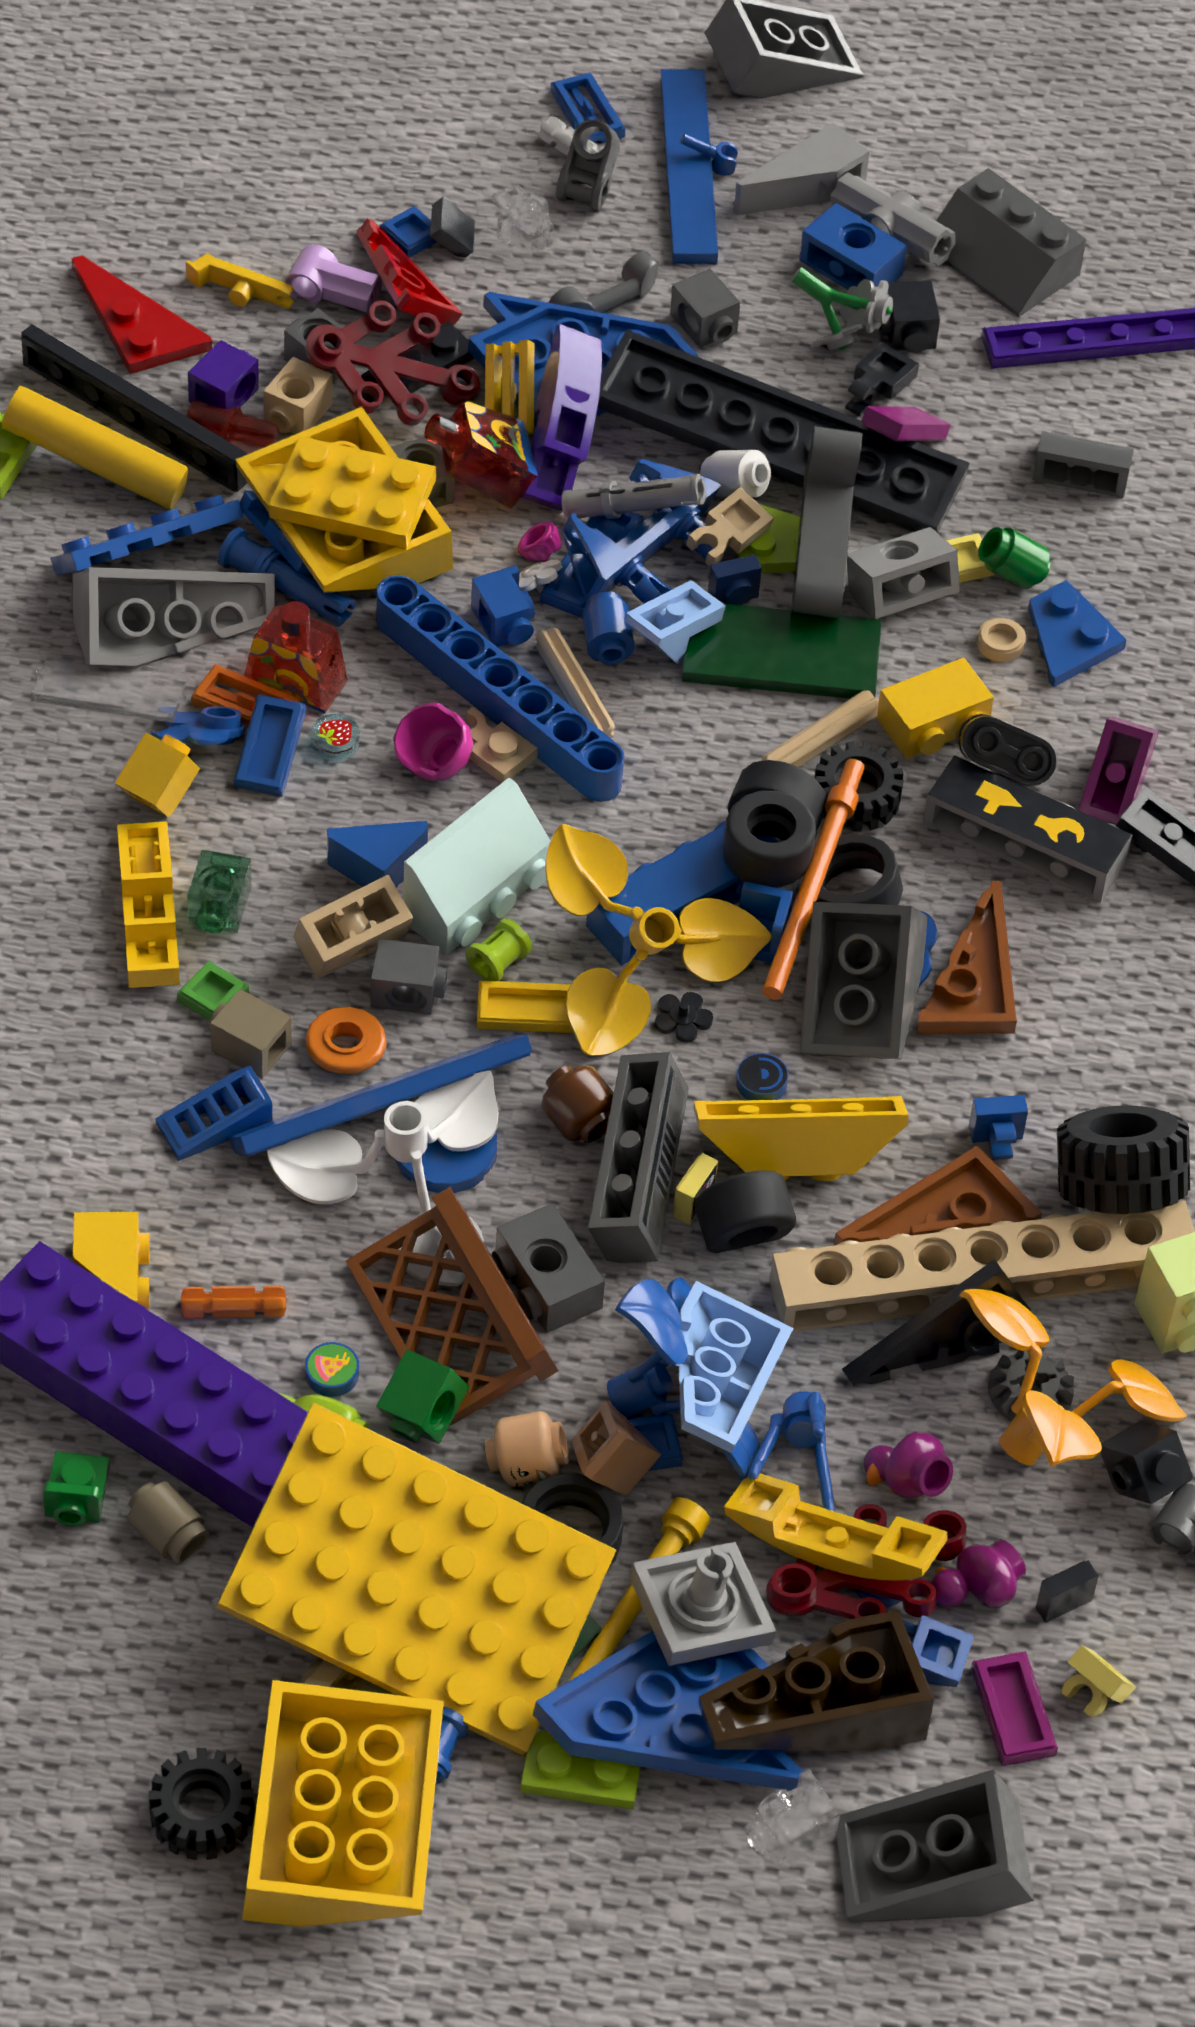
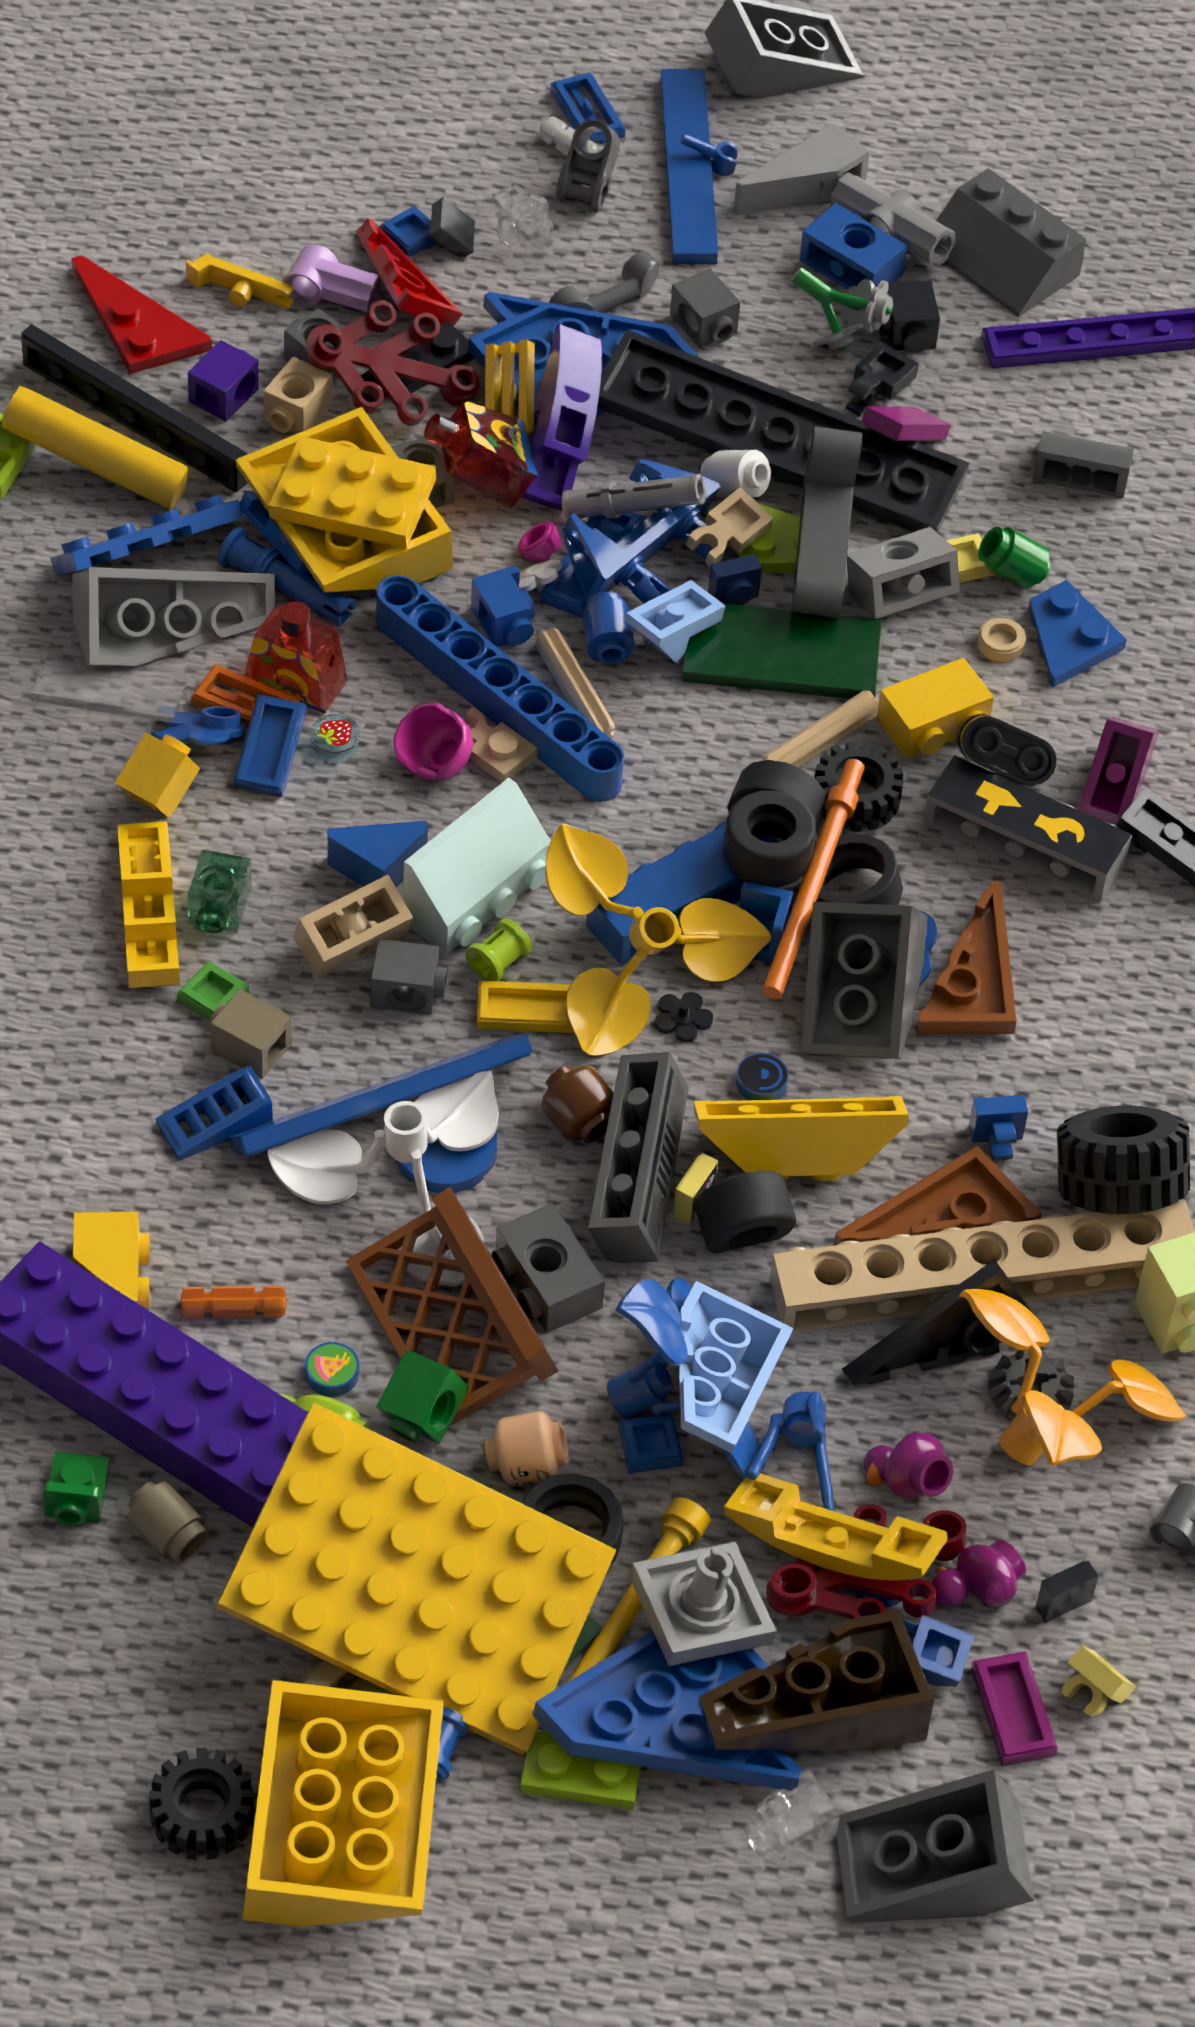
(234, 425): clear red axle -> none
(349, 1022): orange piece -> none
(613, 1450): medium nougat slope -> none
(1146, 1462): black brick -> none

